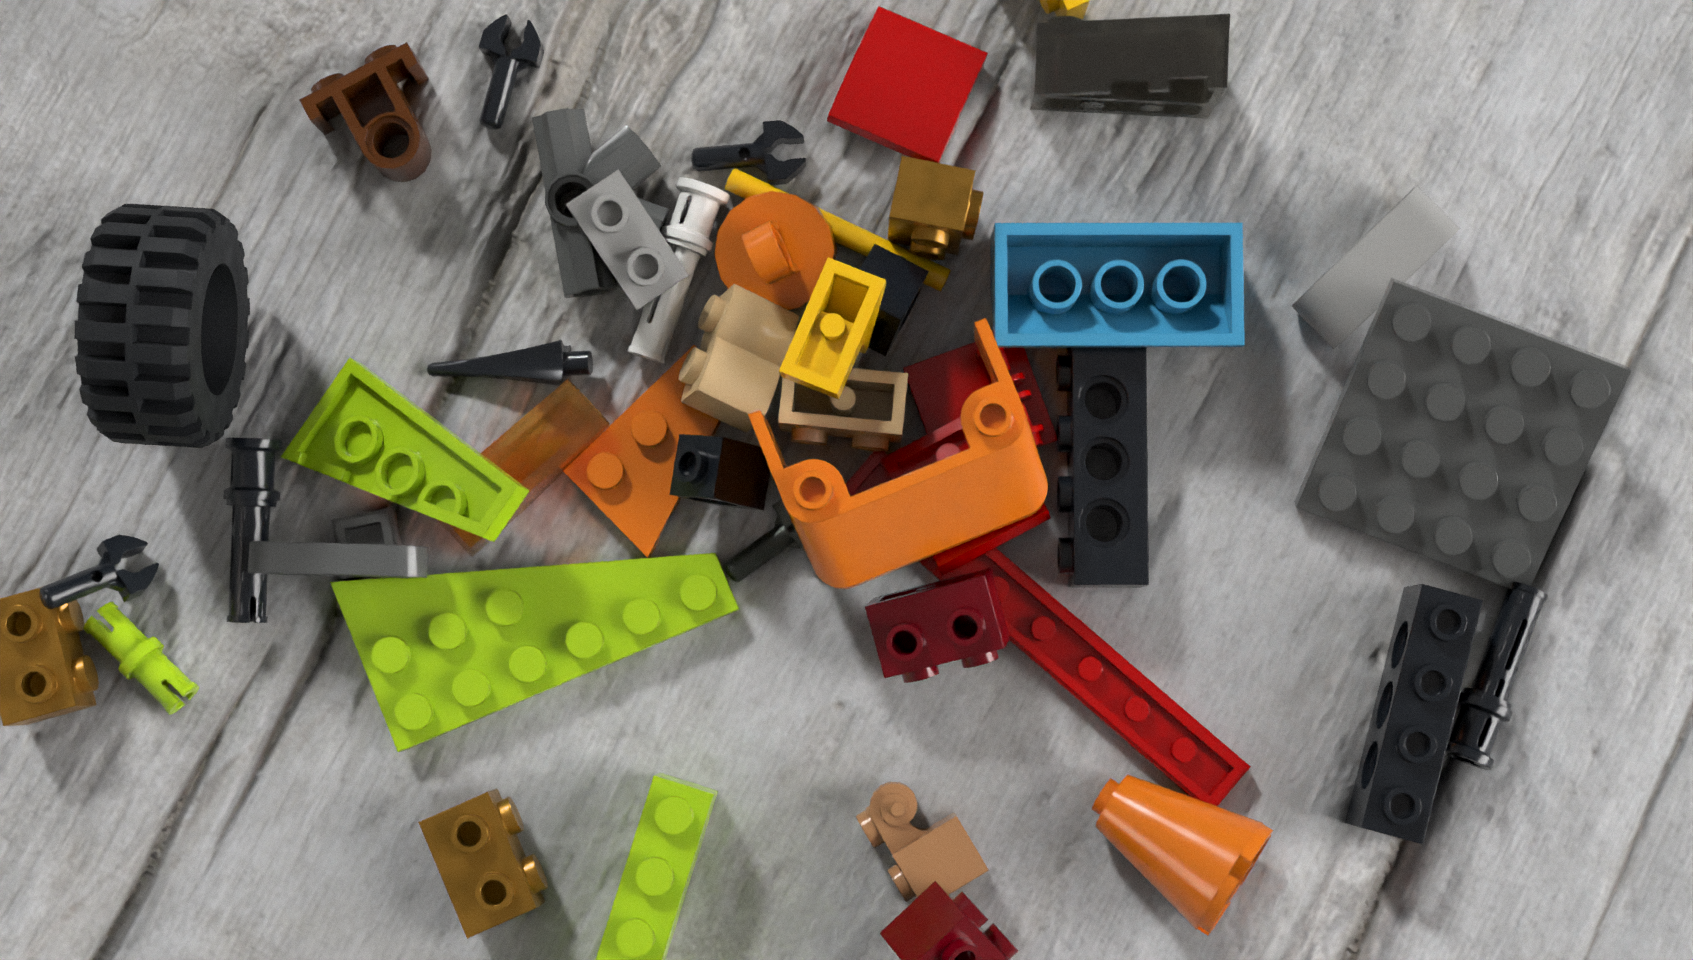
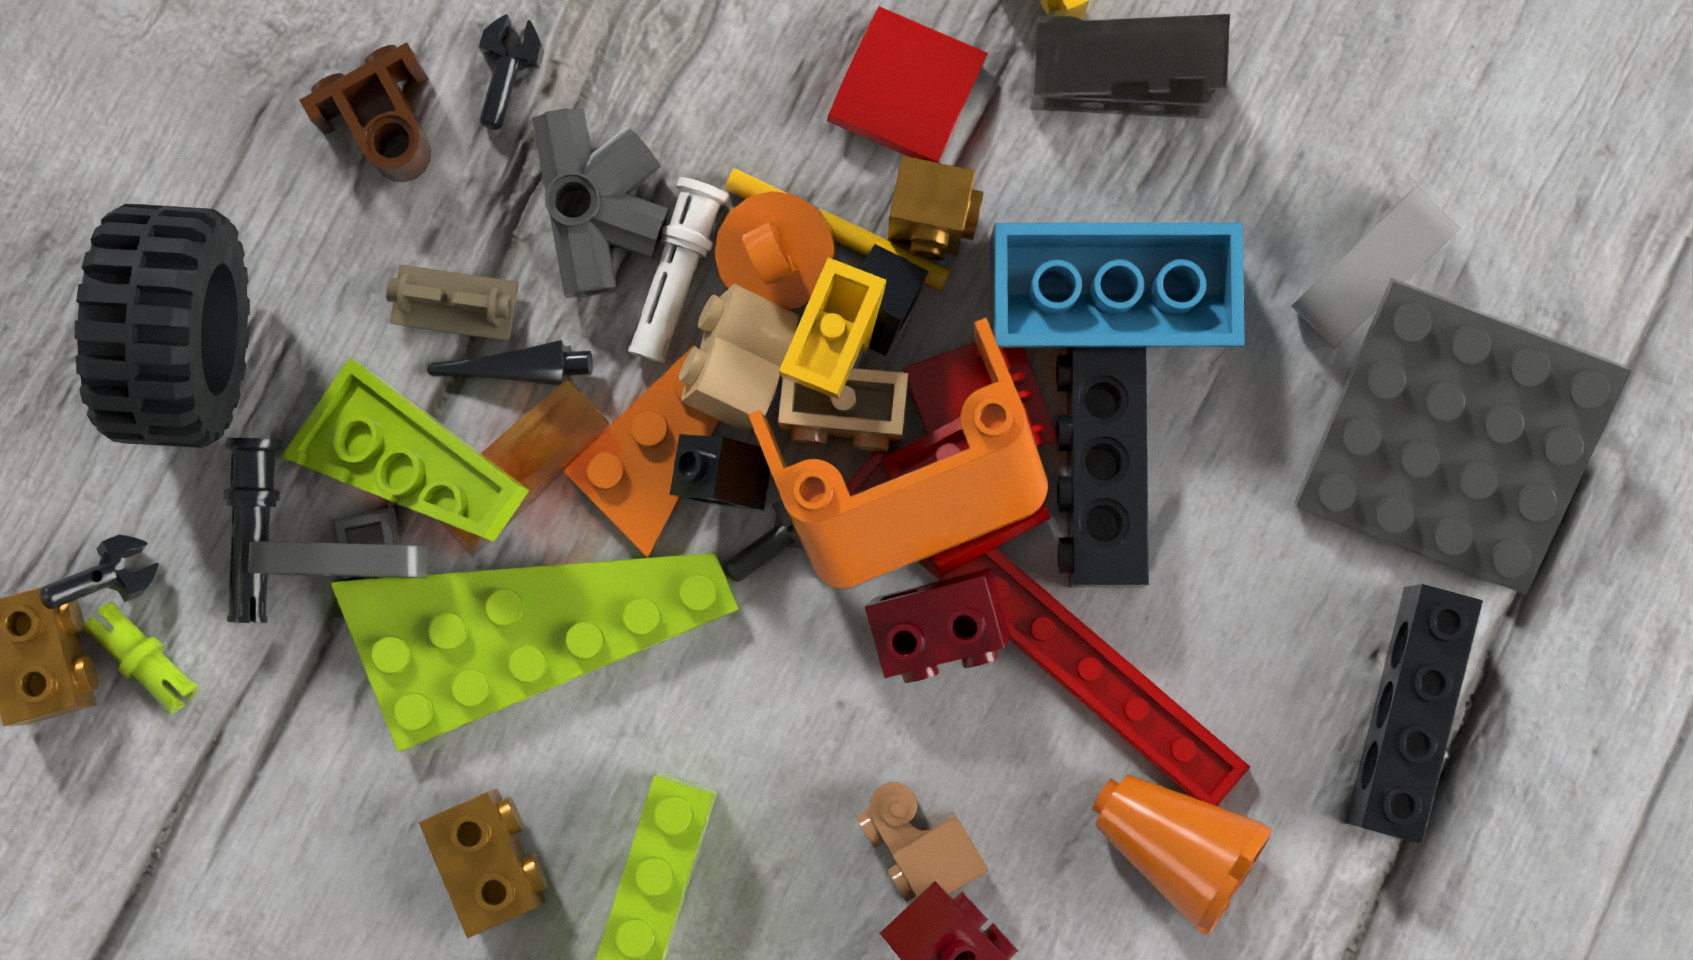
(452, 302): none -> dark tan hinge
(627, 239): light grey brick -> none
(755, 154): black bar -> none
(1485, 703): black pin -> none

